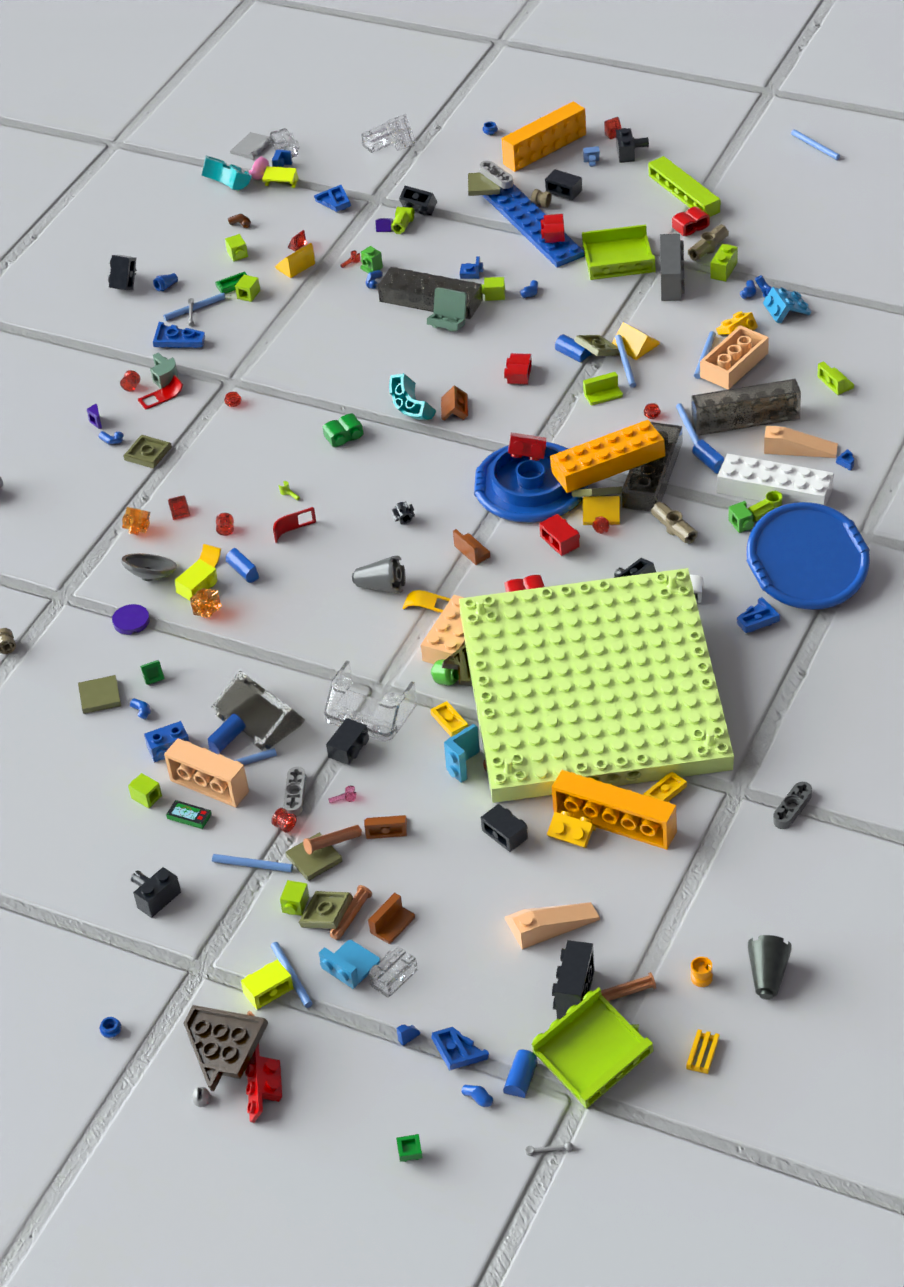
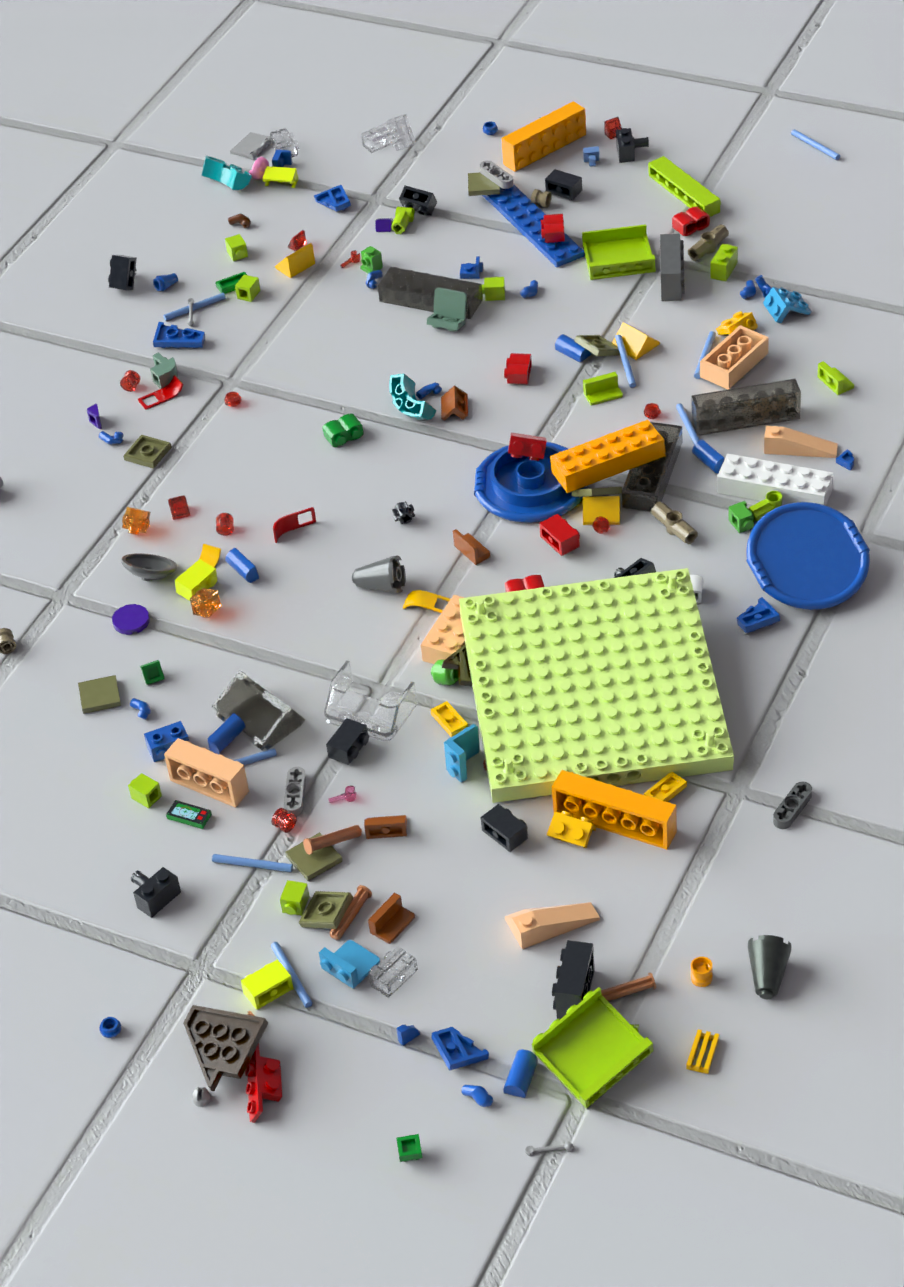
(284, 490): lime hand -> none
(428, 389): none -> blue arm

